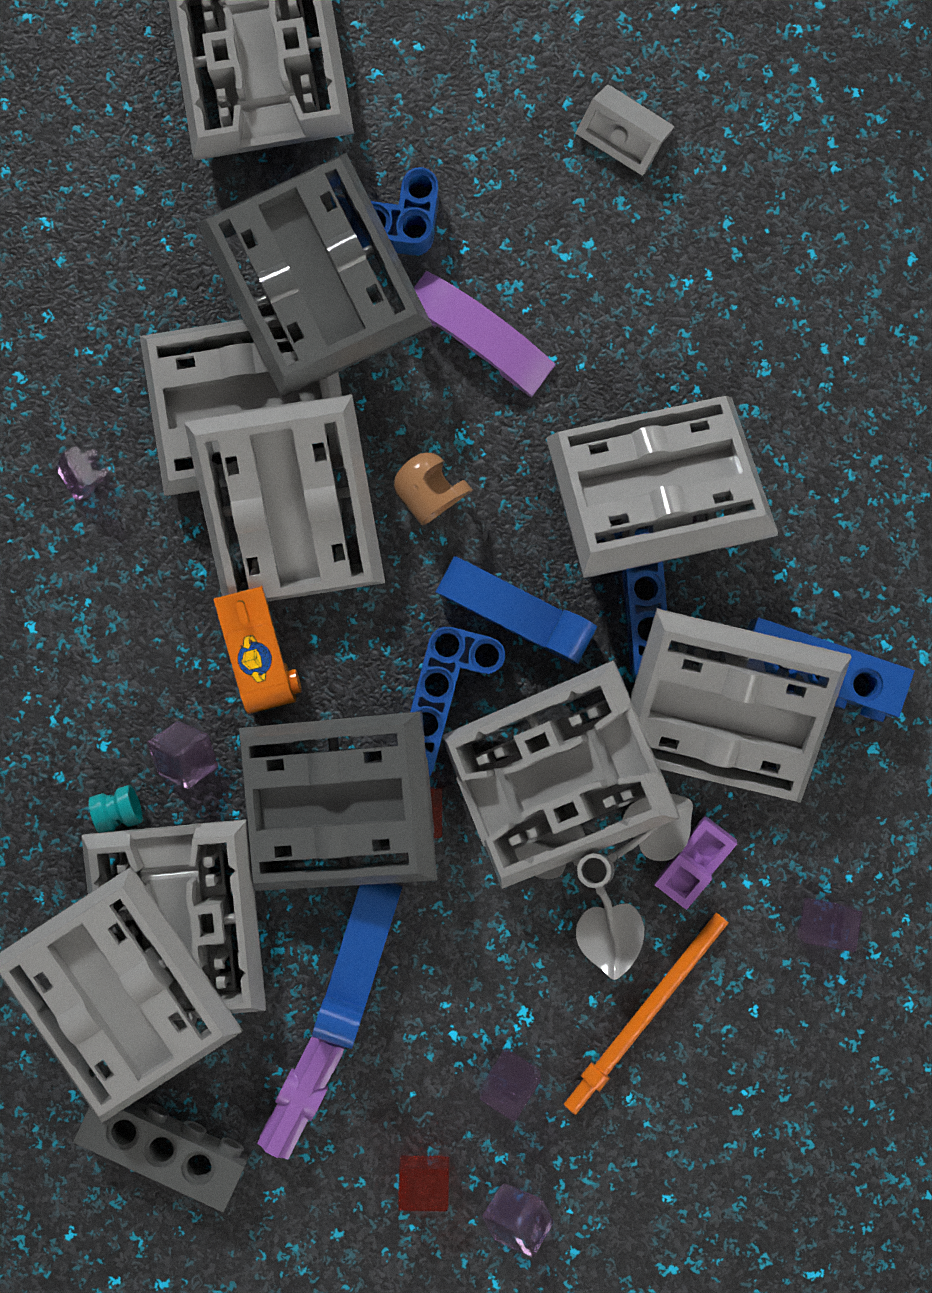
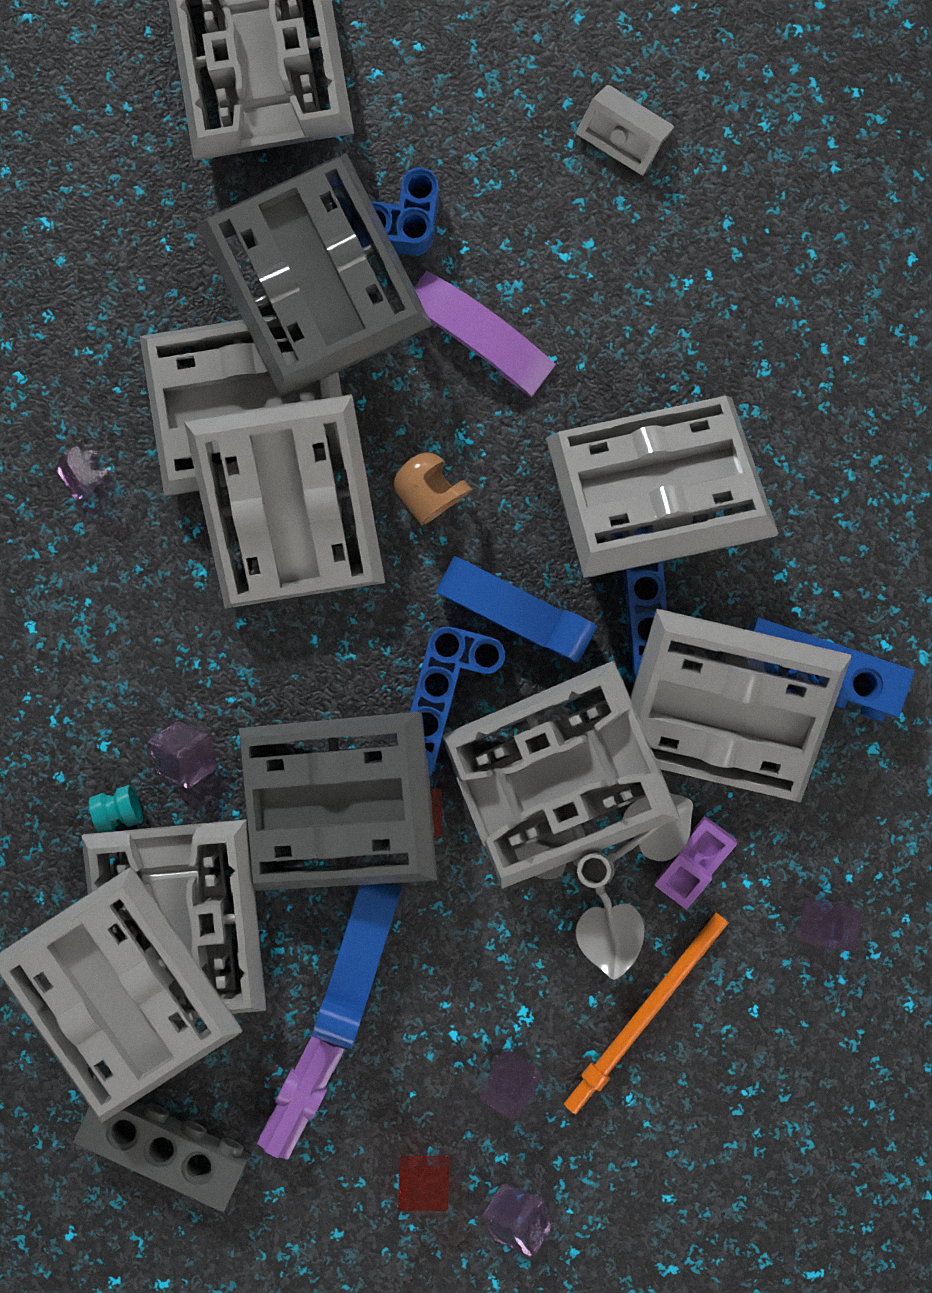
(255, 651): orange door -> none

